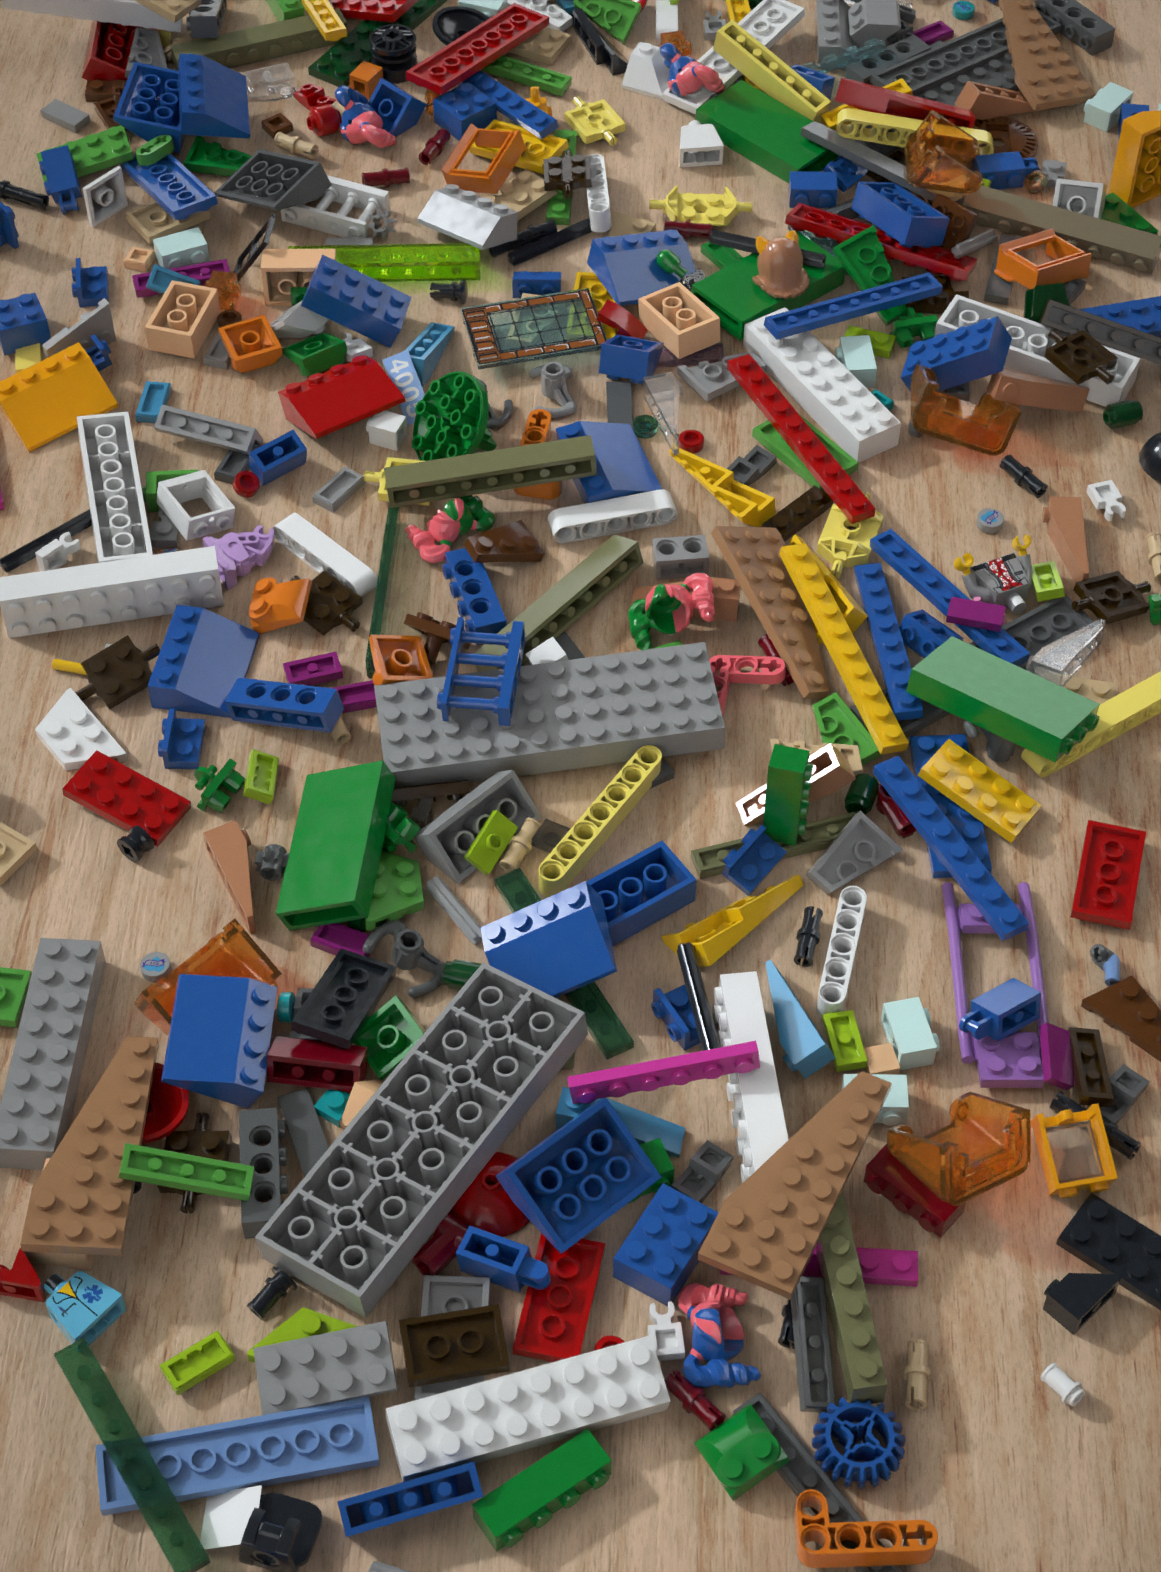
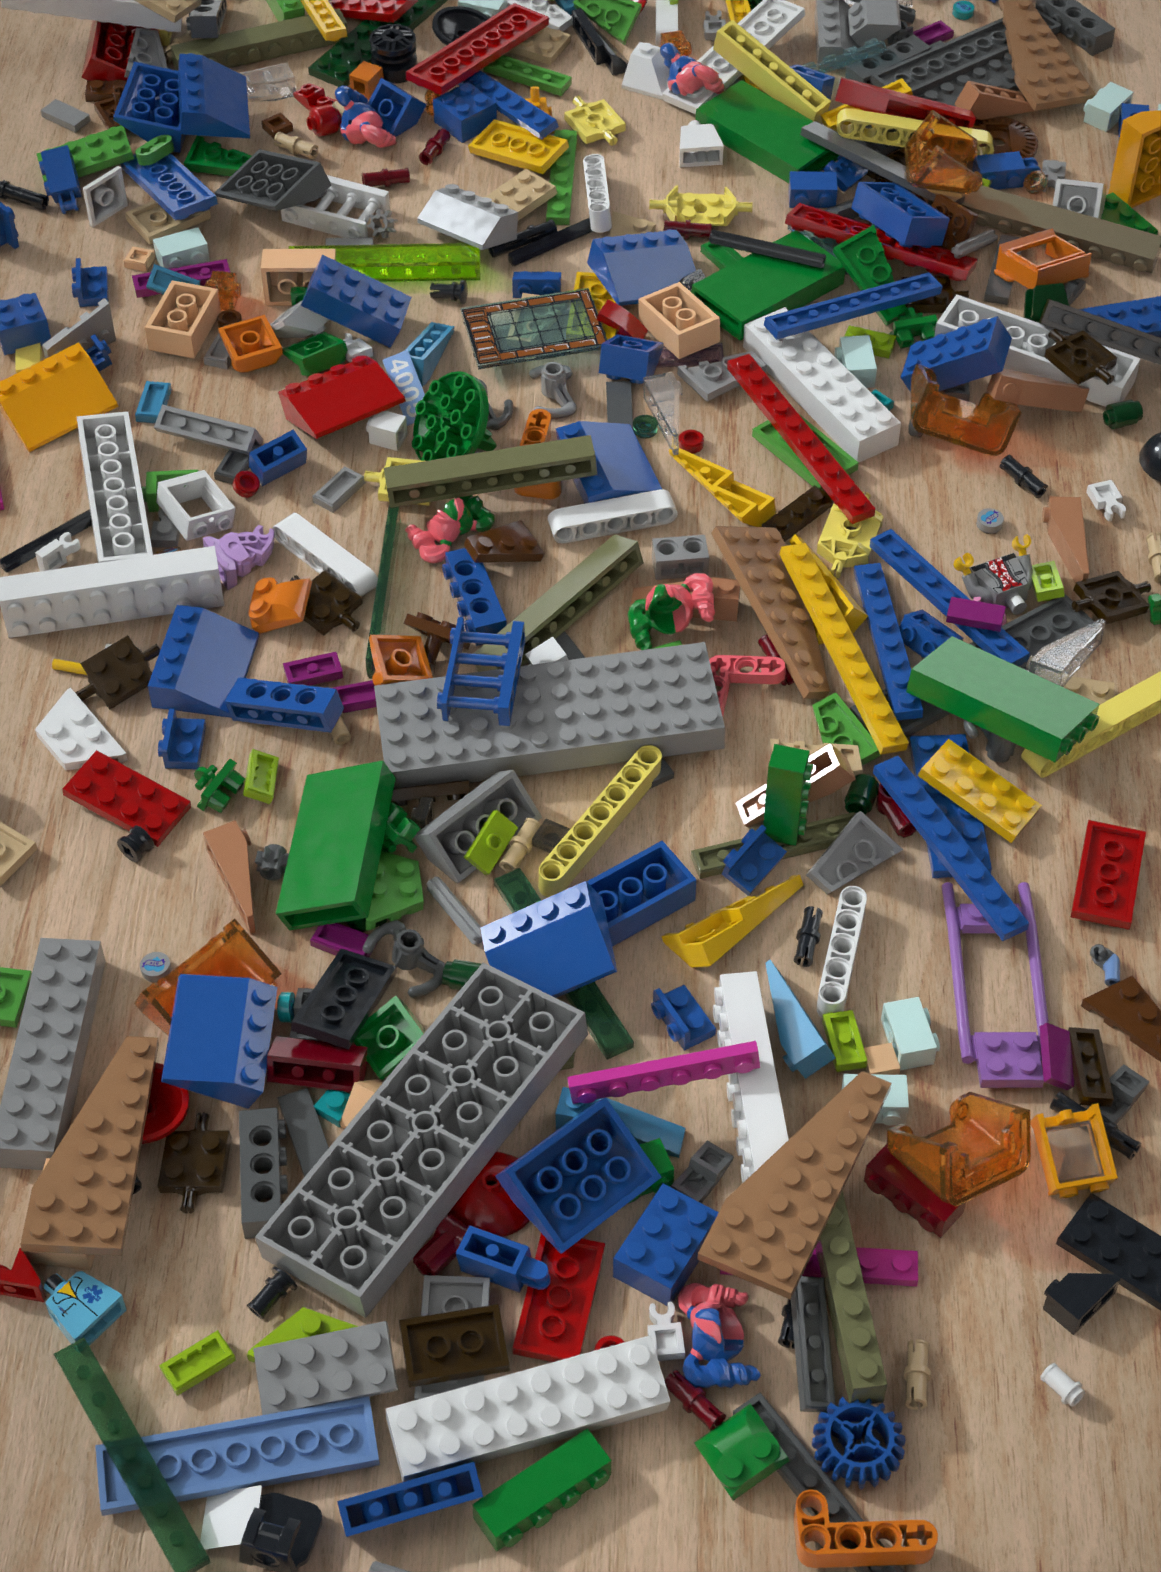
(186, 1172): bright green plate -> none
(252, 248): black window -> none
(510, 149): orange piece -> none
(567, 173): dark brown plate -> none
(670, 263): green cylinder -> none
(697, 996): black axle -> none
(752, 466): dark grey slope -> none
(781, 266): nougat hair -> none
(1002, 1010): blue brick -> none

